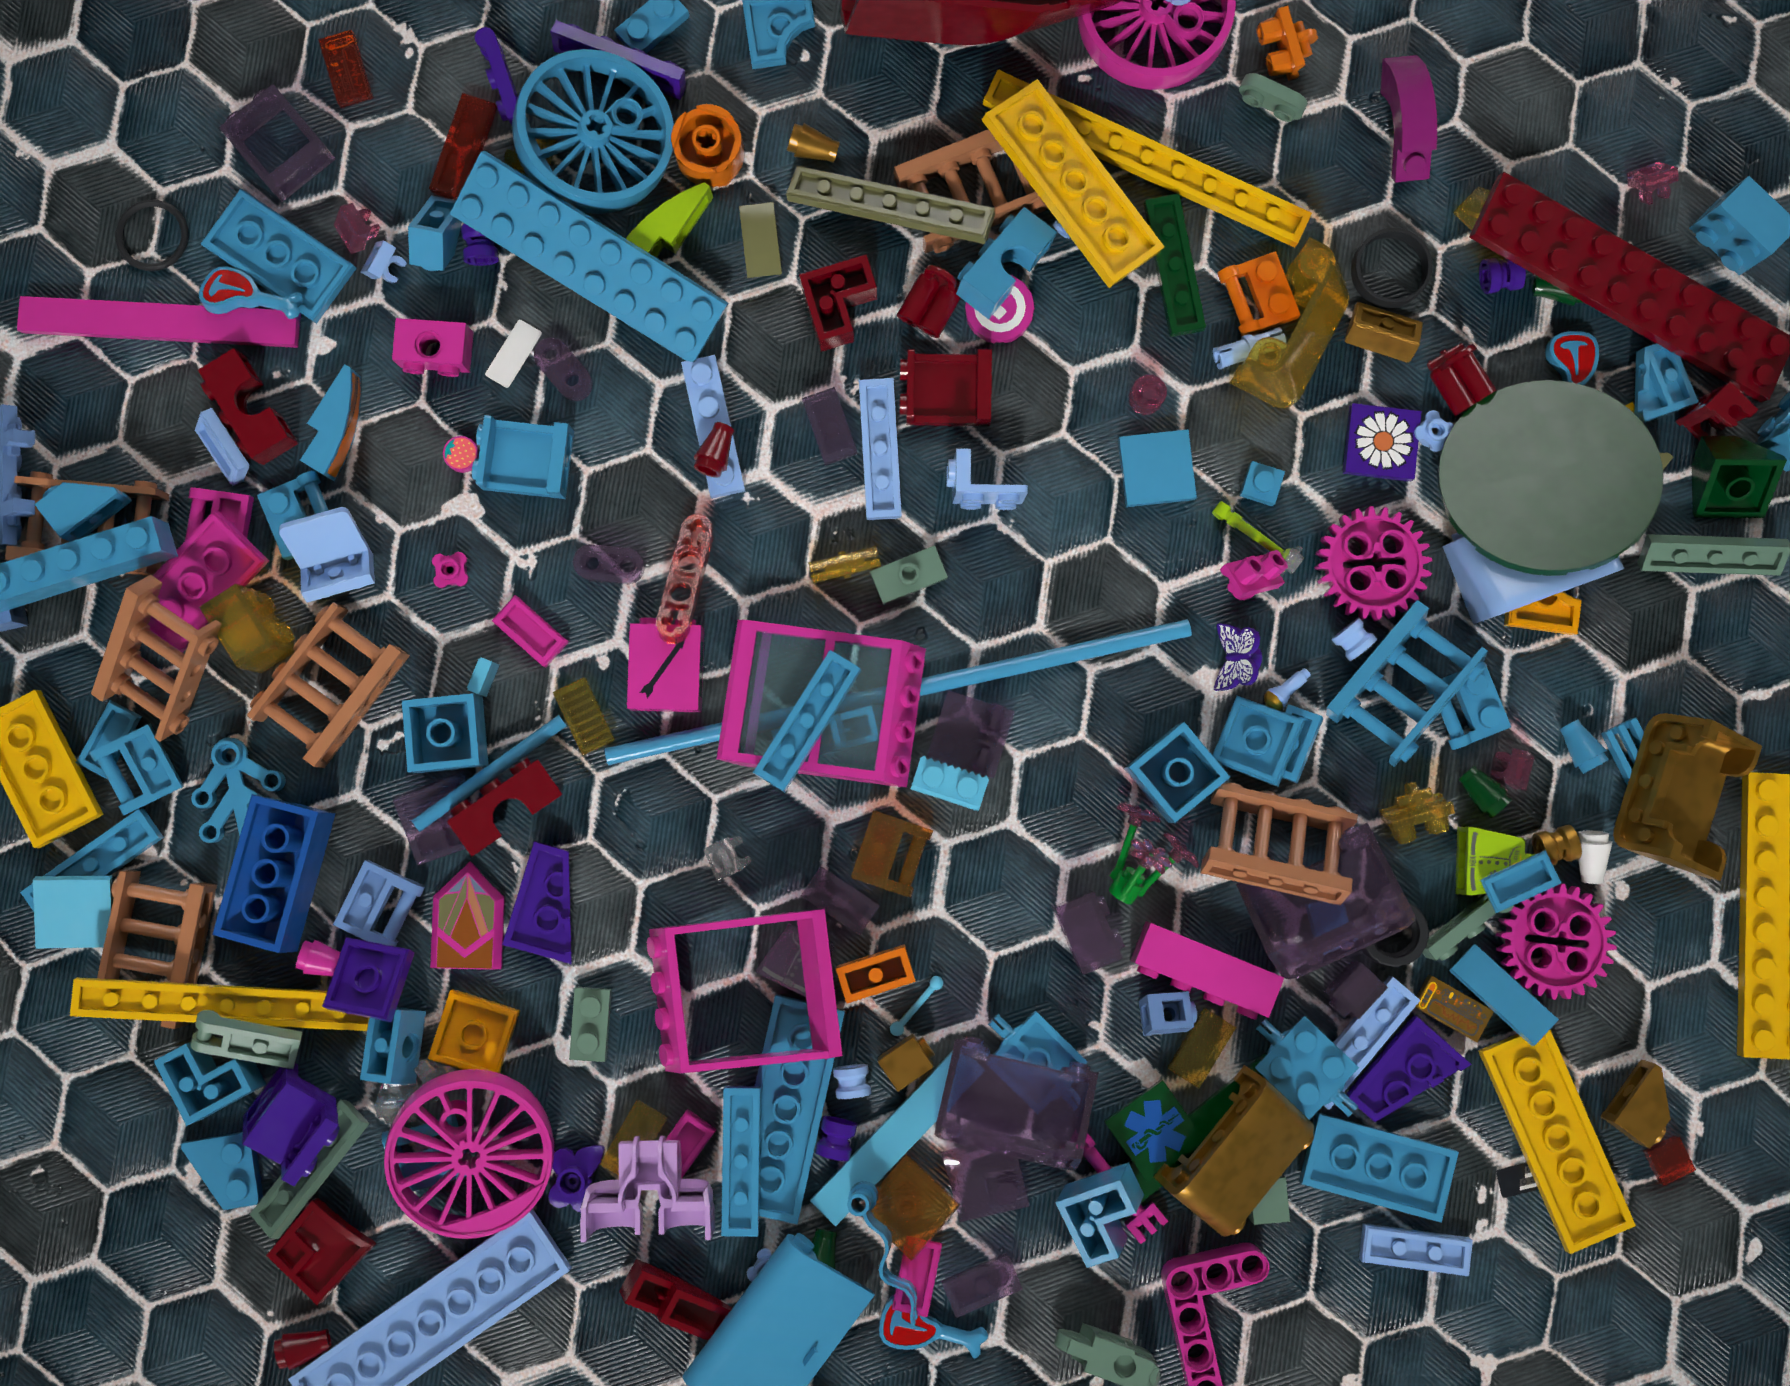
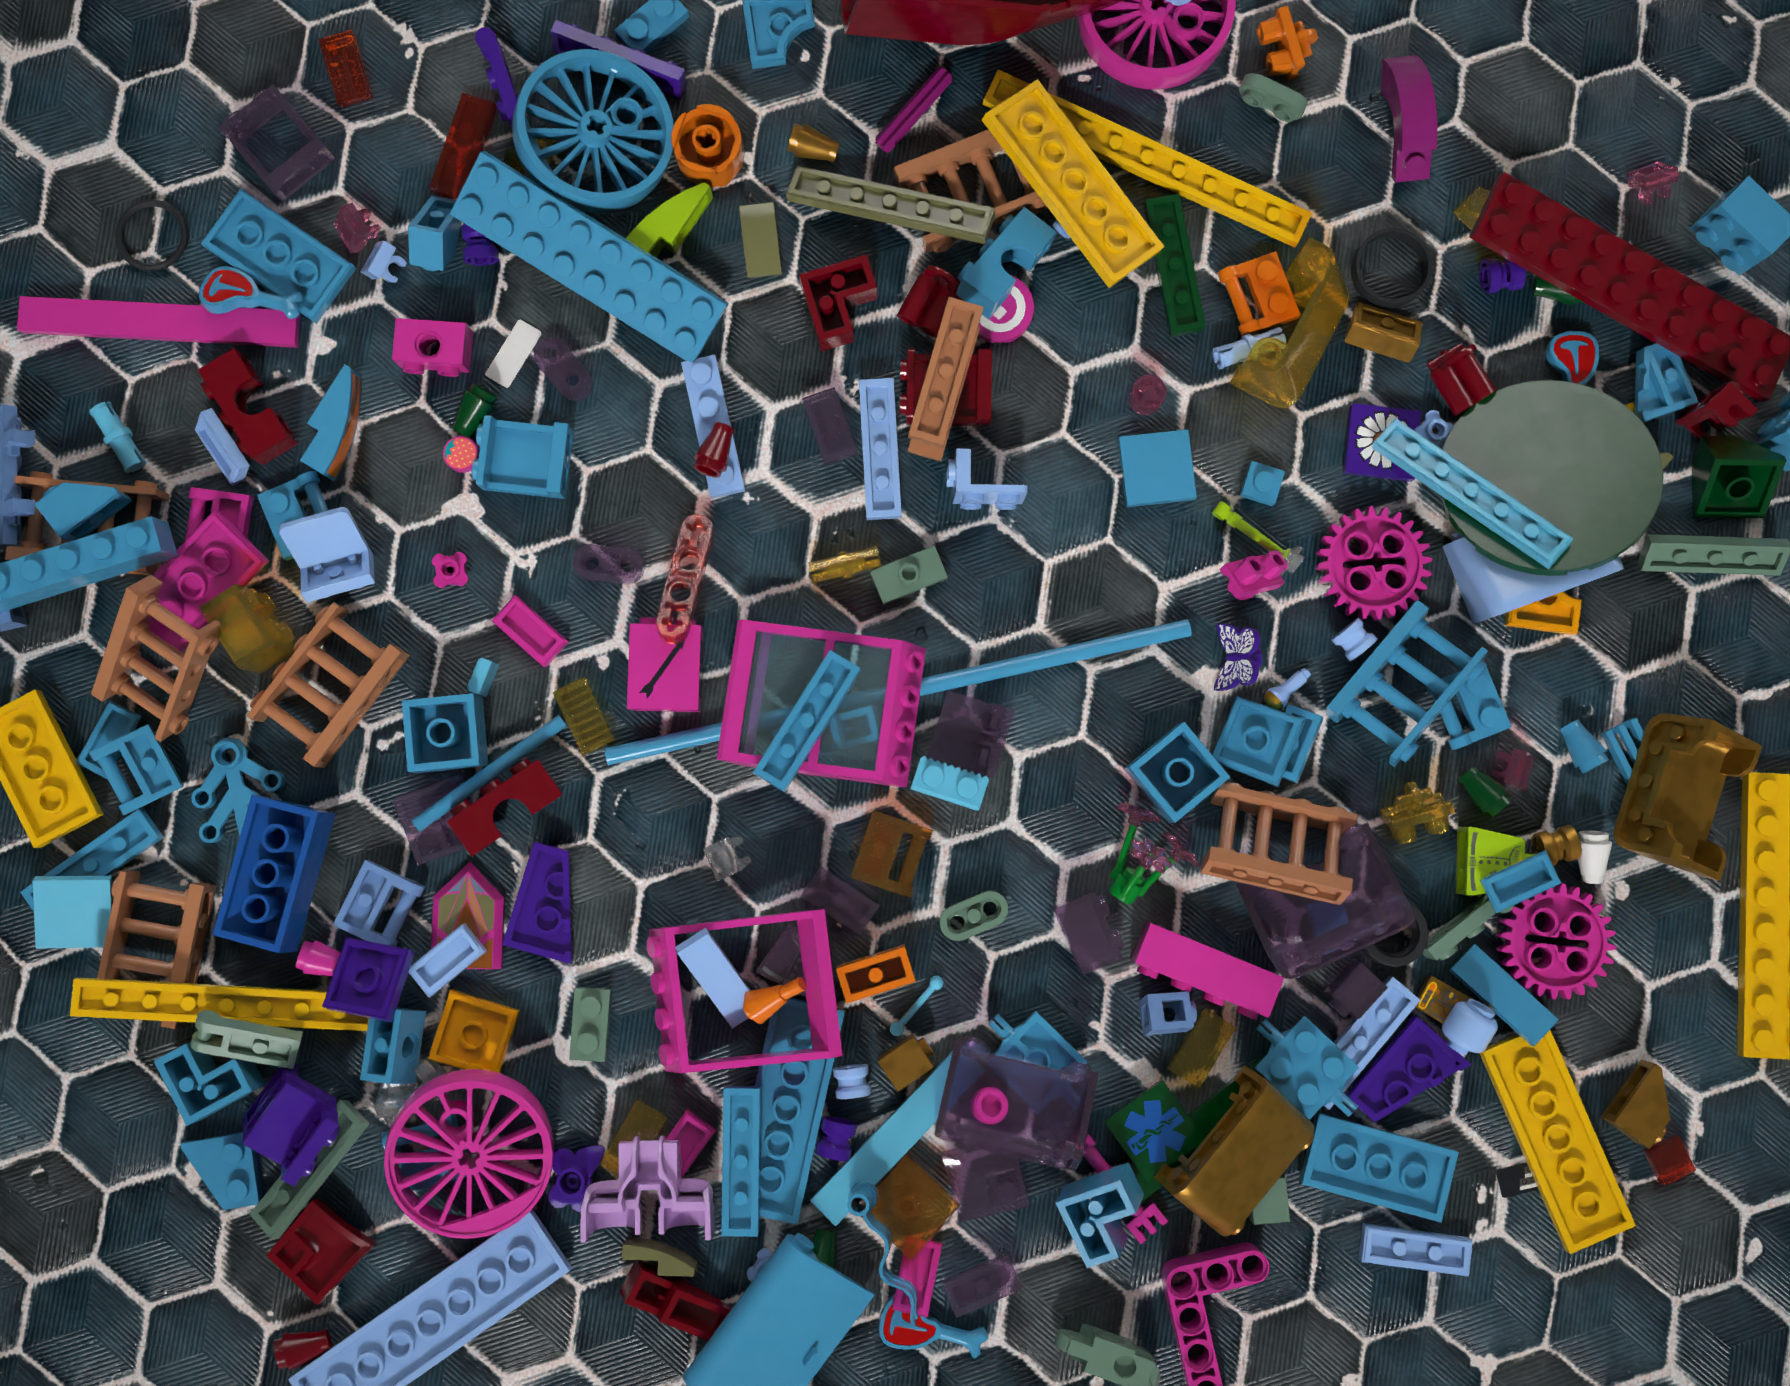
(117, 437): none -> medium azure pin
(447, 960): none -> light blue tile
(473, 407): none -> dark green cone
(670, 1259): none -> olive slope
(715, 975): none -> light blue tile
(764, 1002): none -> orange cone
(913, 109): none -> magenta axle
(944, 379): none -> nougat fence
(974, 918): none -> sand green plate
(989, 1105): none -> dark pink tile
(1469, 1027): none -> light blue head
(1472, 493): none -> medium azure tile

